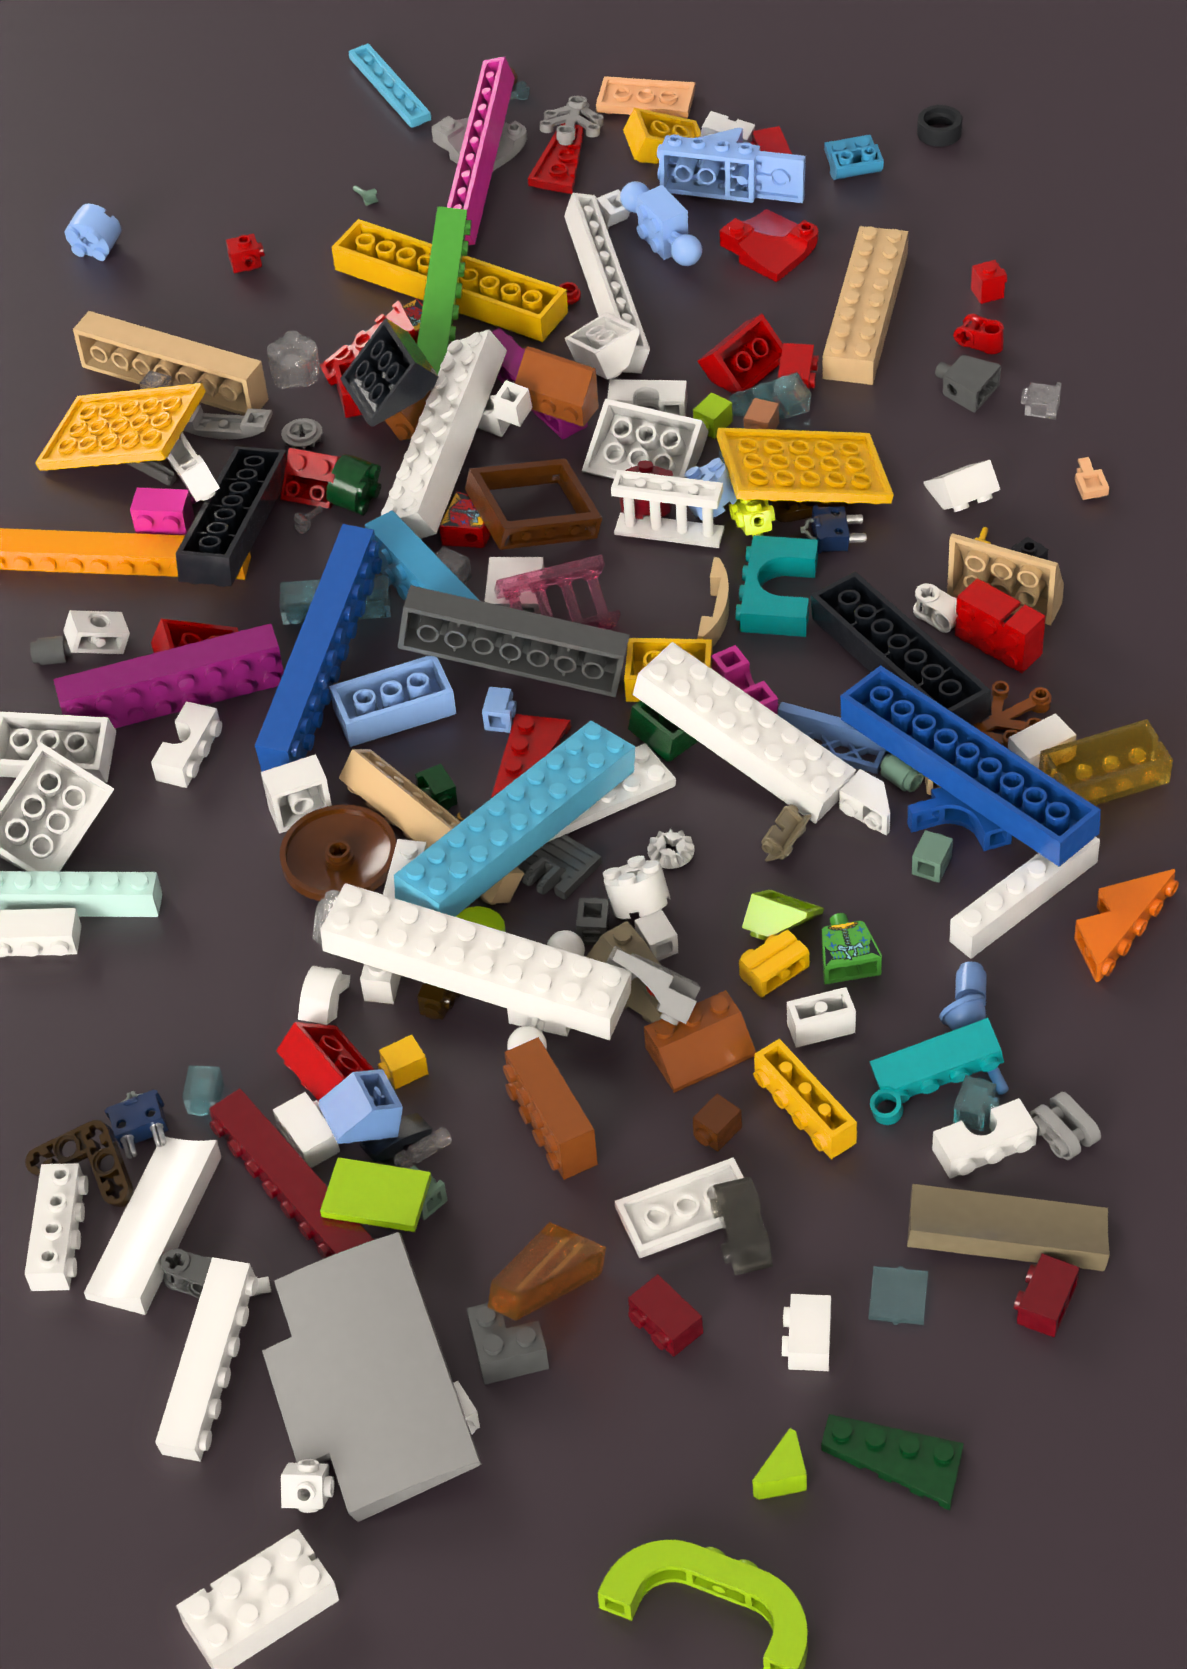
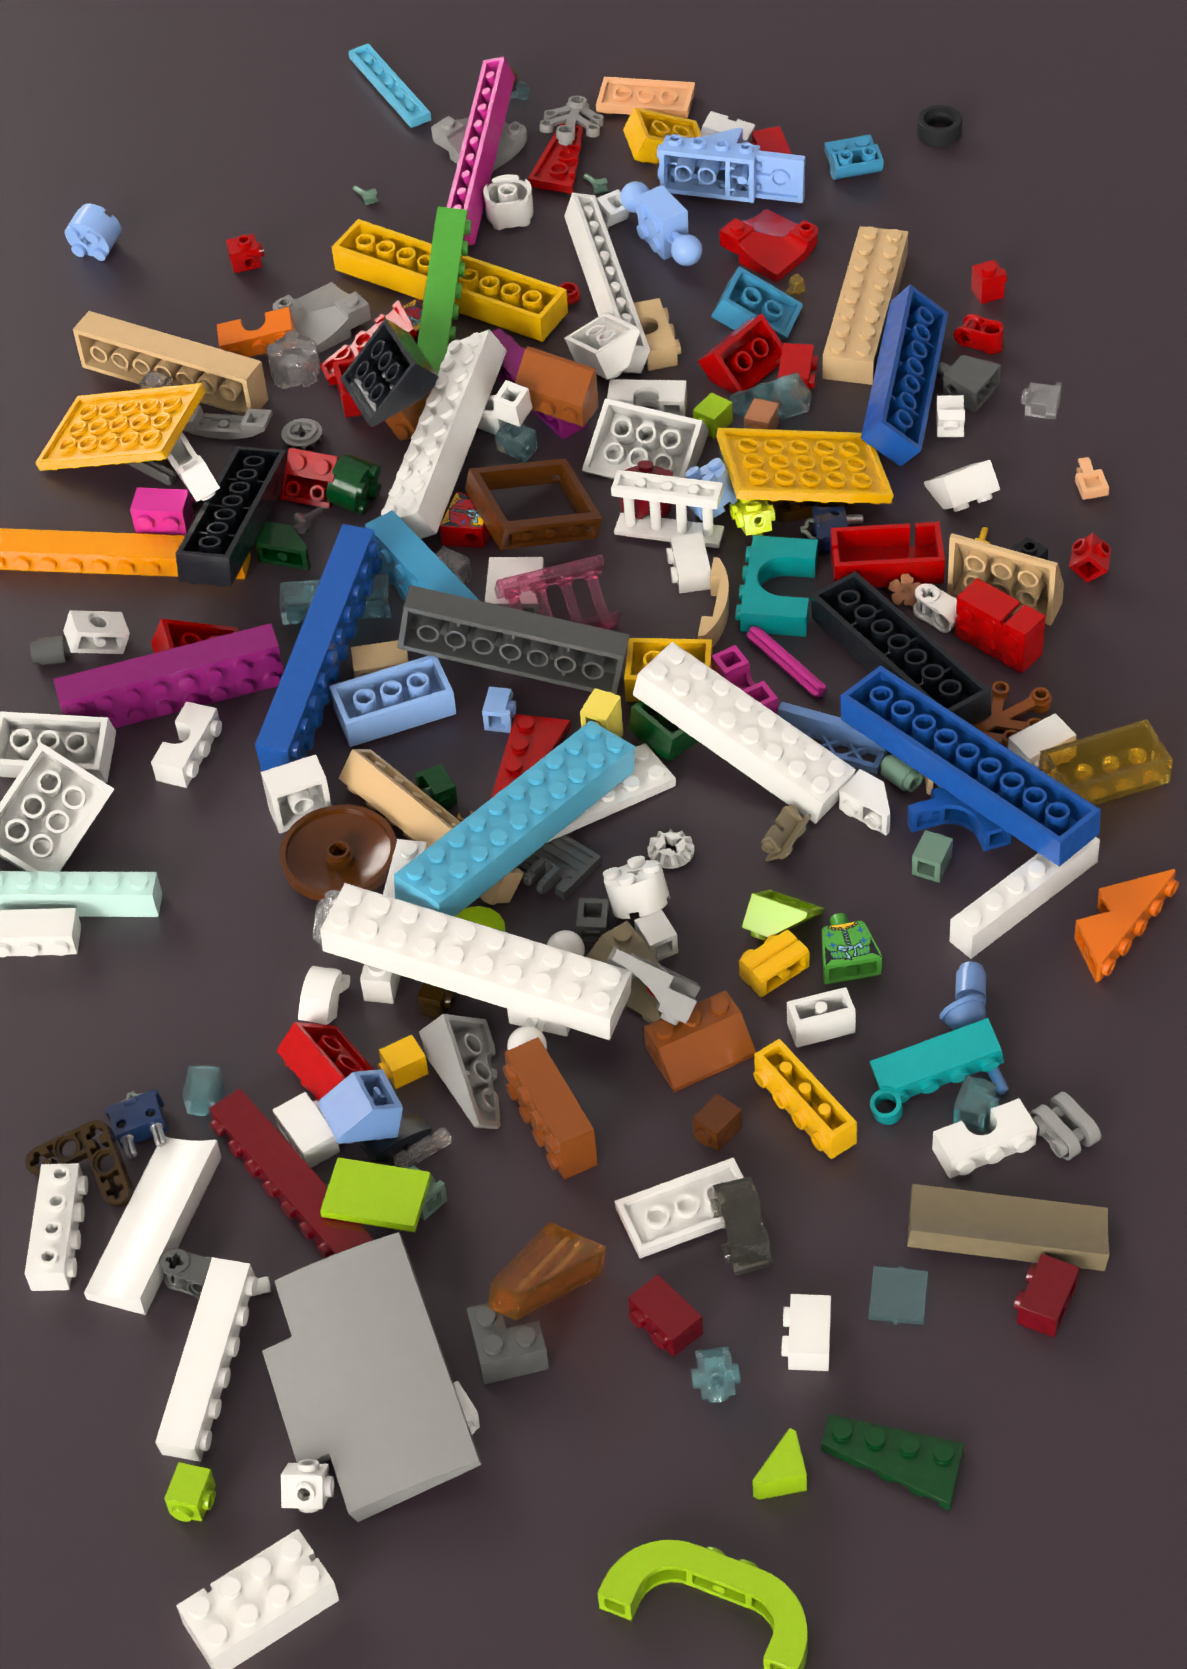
(190, 1492): none -> lime brick
(236, 339): none -> orange arch
(282, 546): none -> dark green slope
(326, 314): none -> light grey slope
(377, 657): none -> tan brick
(462, 1056): none -> light grey wedge
(508, 202): none -> white brick
(516, 441): none -> clear light blue brick
(599, 185): none -> sand green hand
(604, 710): none -> light yellow brick
(659, 334): none -> tan arch
(690, 562): none -> white brick
(715, 1374): none -> clear light blue brick
(750, 296): none -> dark azure slope
(786, 662): none -> dark pink axle
(796, 283): none -> clear yellow hand
(885, 553): none -> red piece
(904, 590): none -> nougat plant
(905, 376): none -> blue brick
(950, 416): none -> white brick
(1090, 557): none -> red brick

